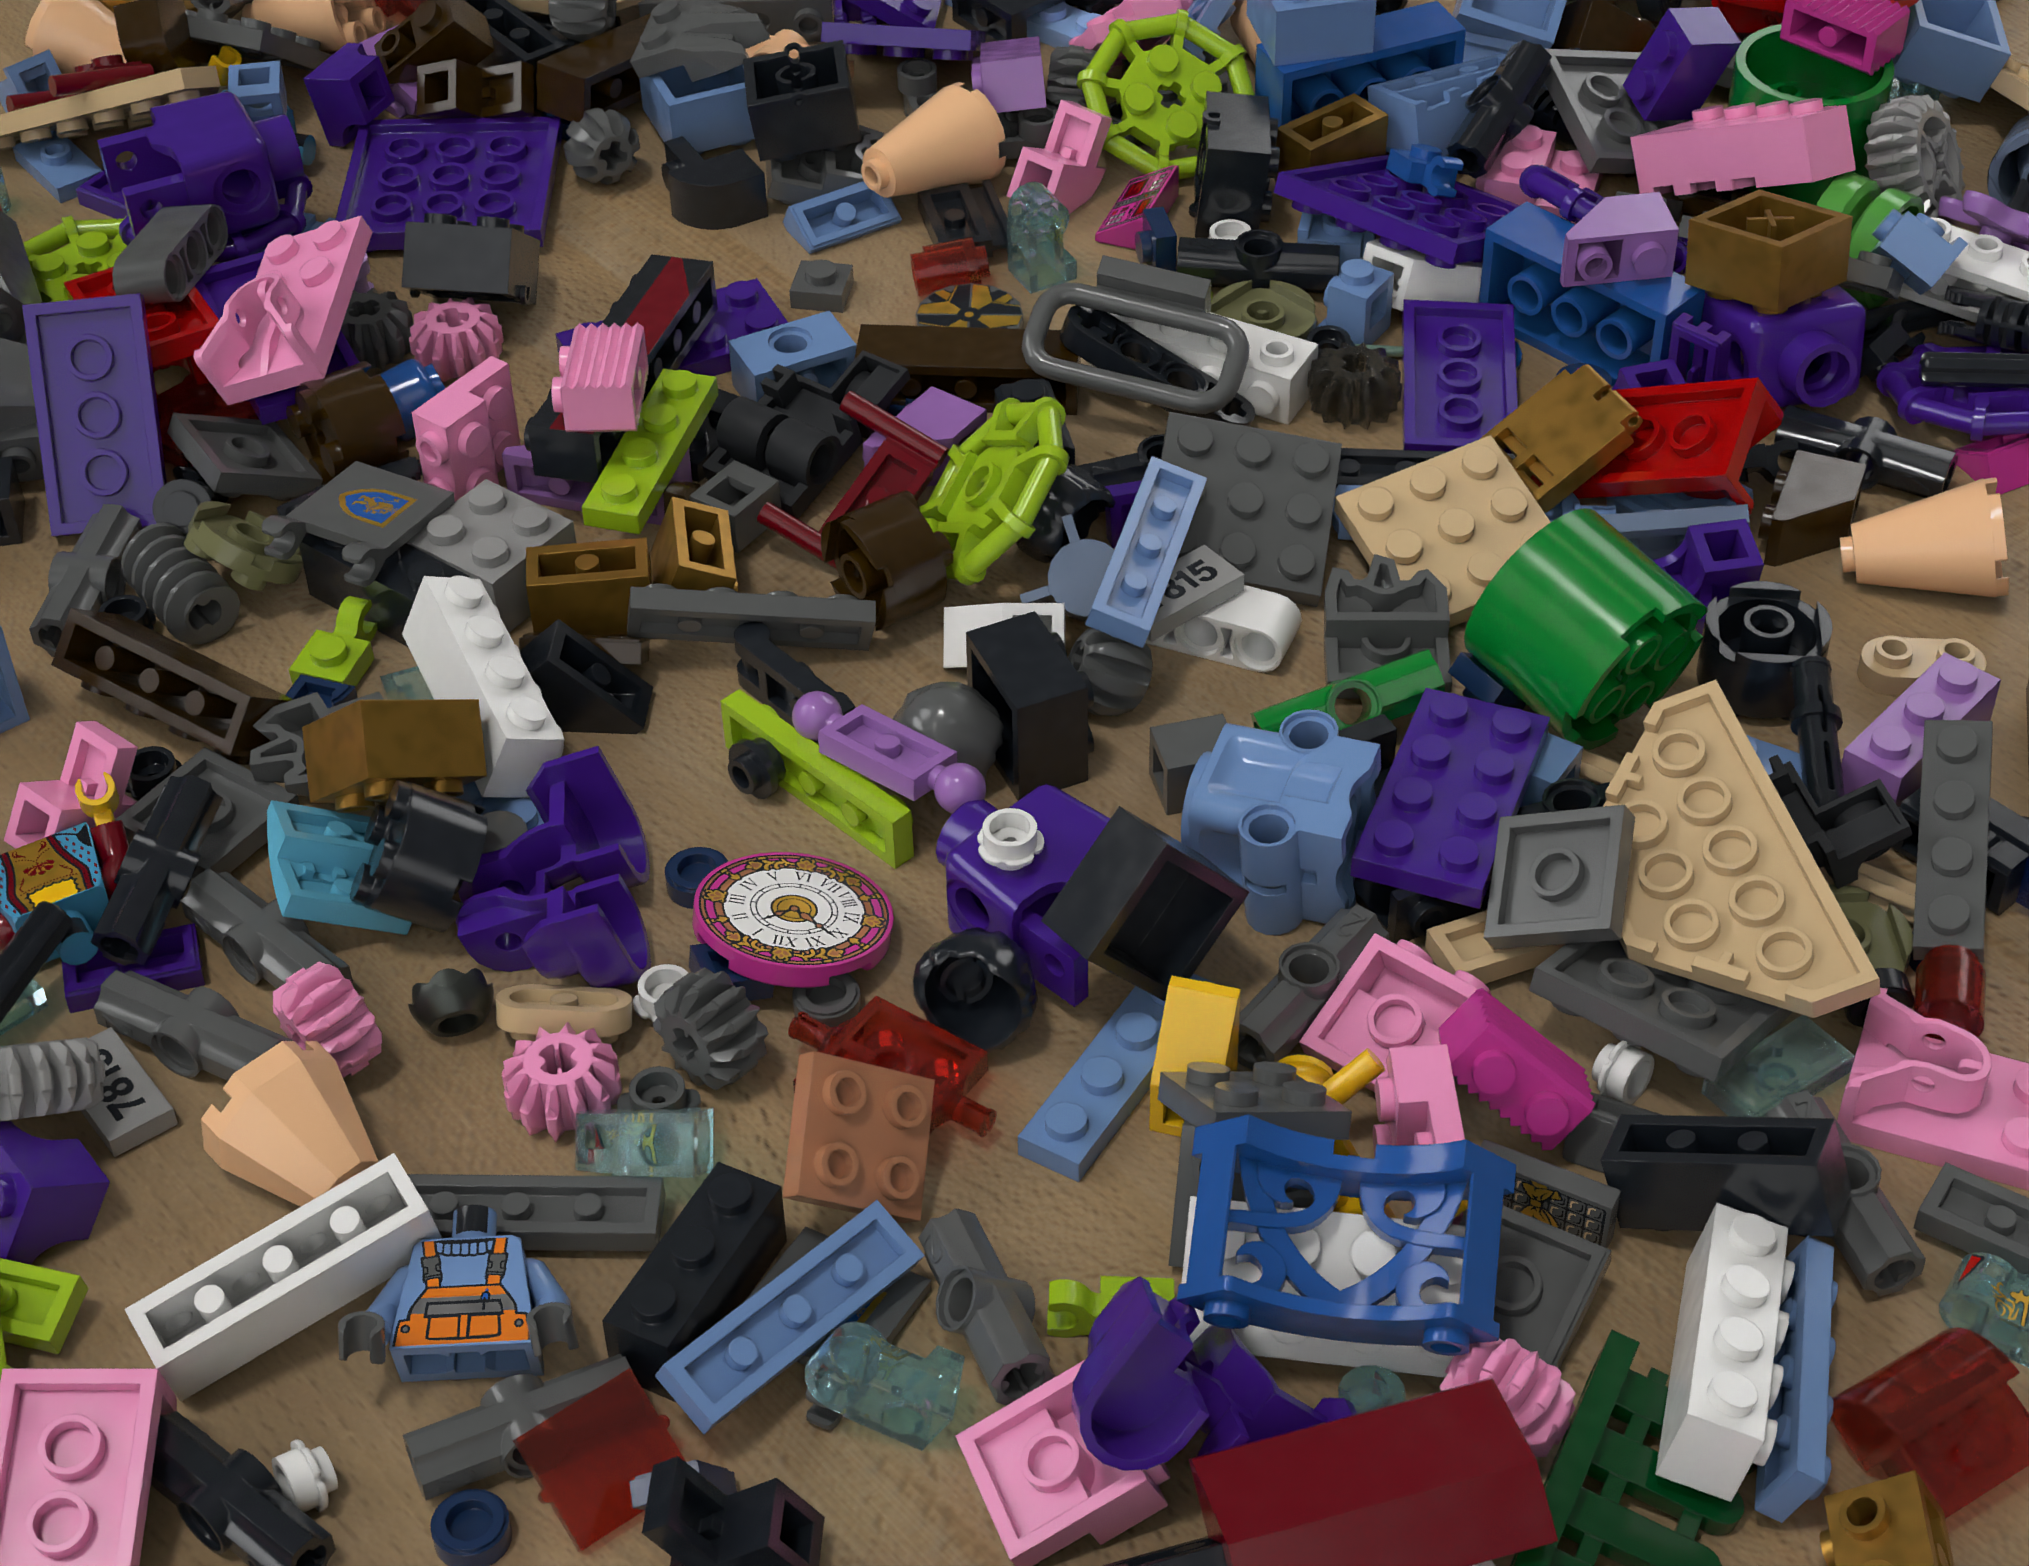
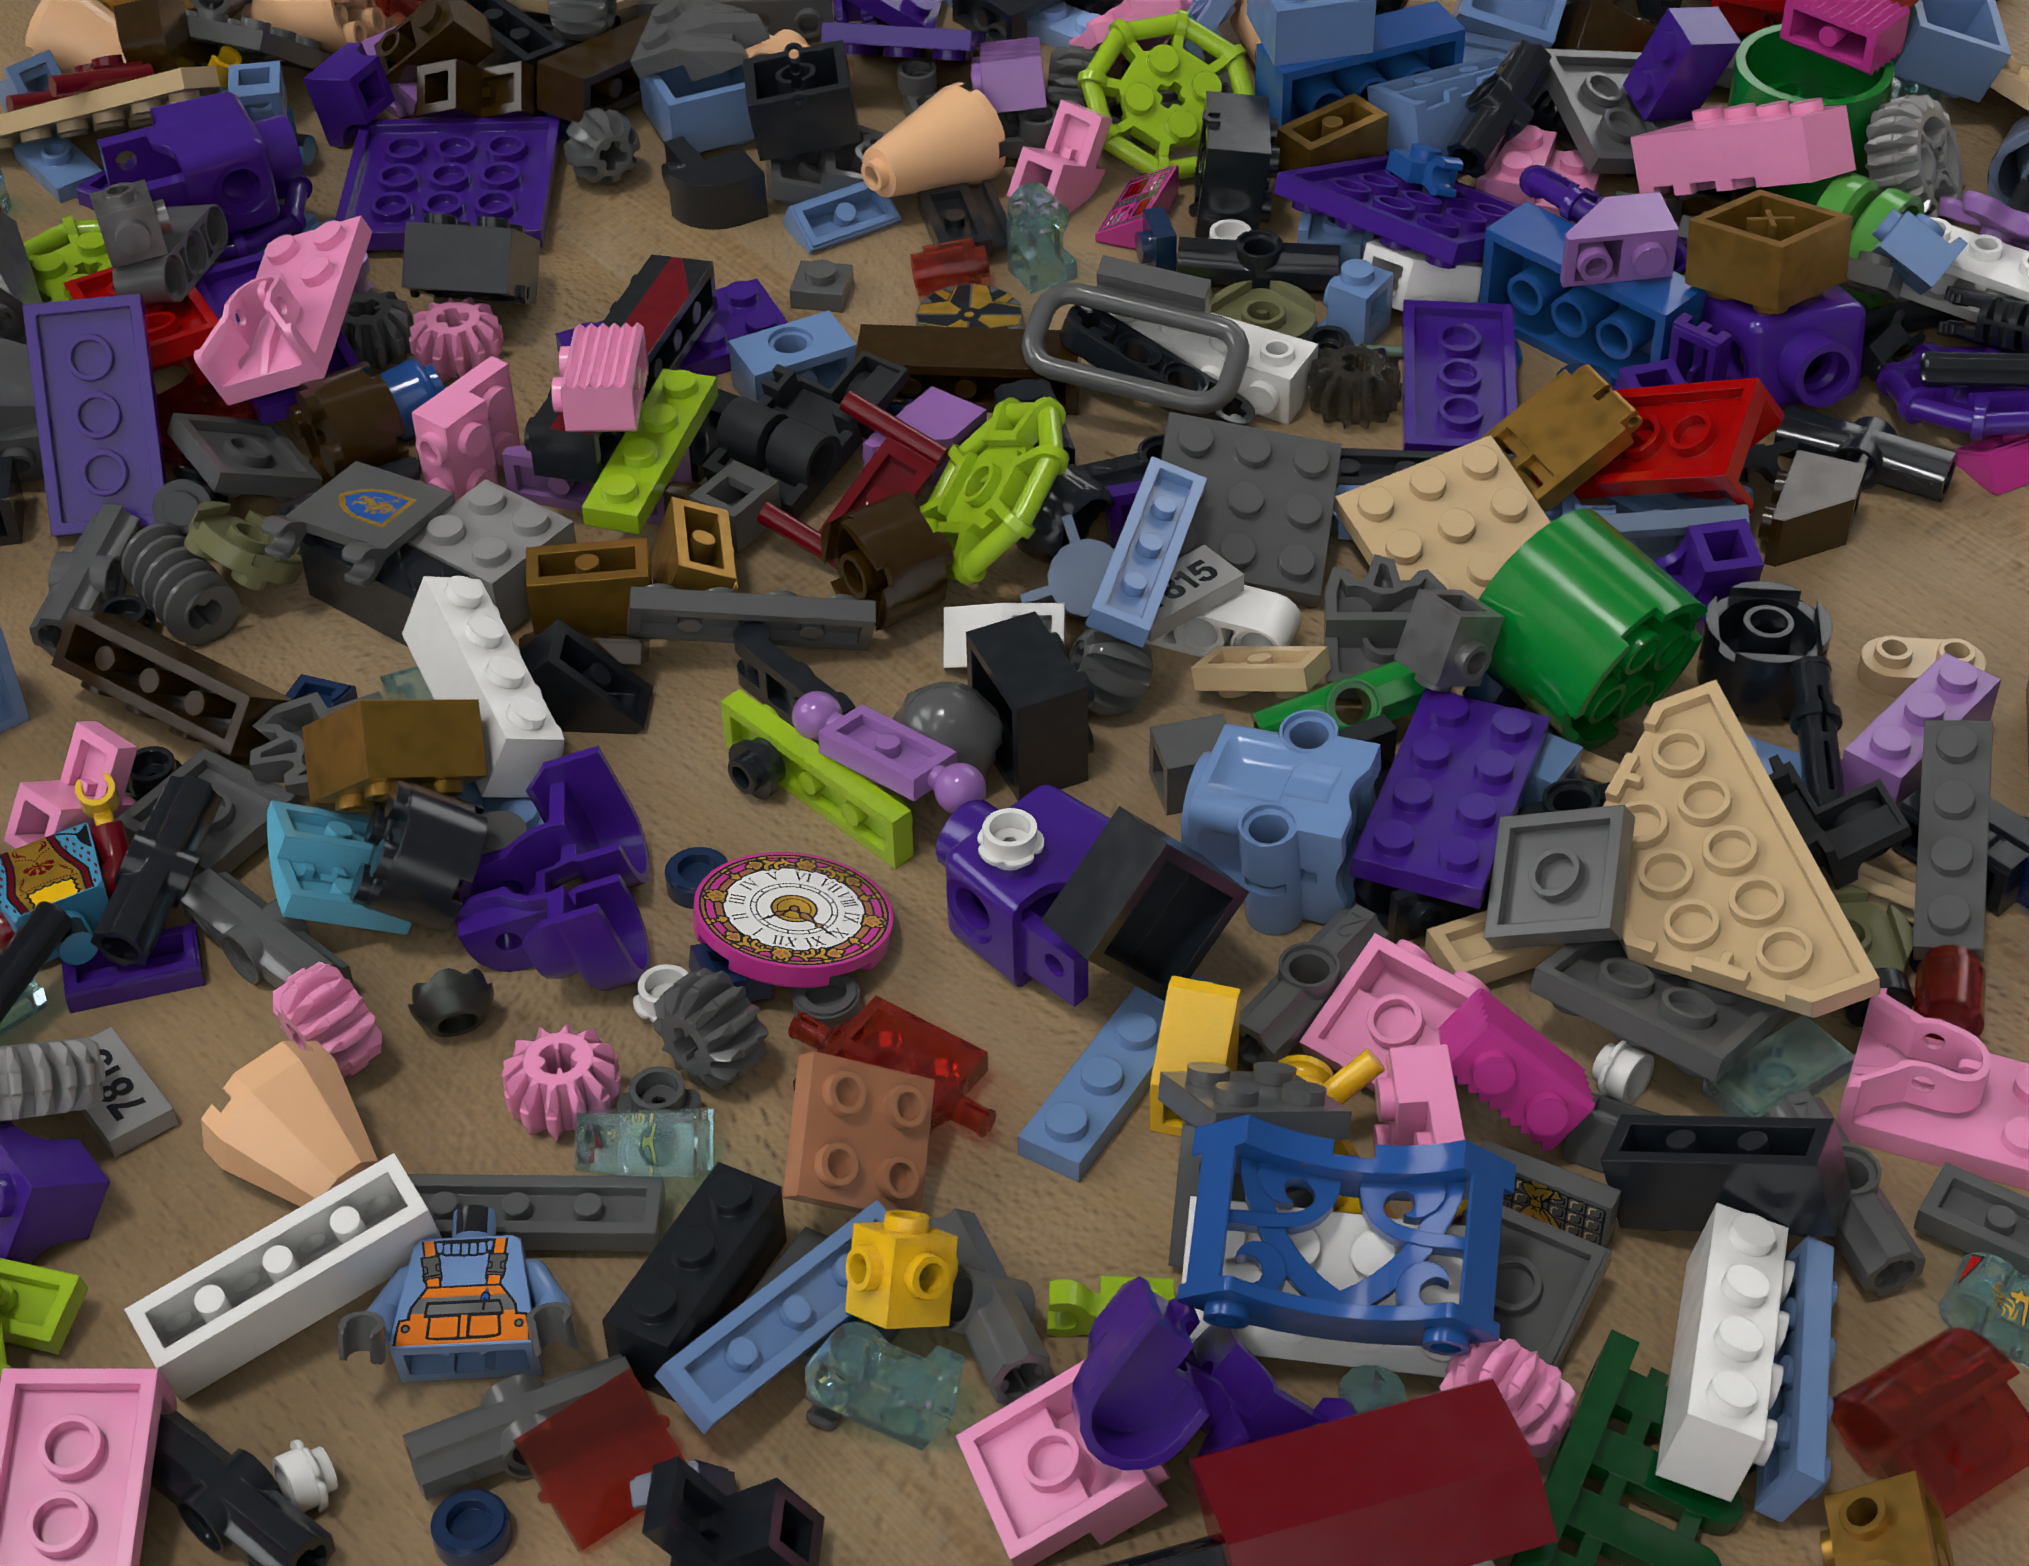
(131, 222): none -> flat silver brick
(180, 1028): dark grey piece -> none
(340, 654): lime plate -> none
(528, 1006): tan plate -> none
(901, 1272): none -> yellow brick
(977, 987): black hair -> none
(1246, 669): none -> tan plate
(1448, 639): none -> flat silver brick
(1934, 544): light nougat cone -> none

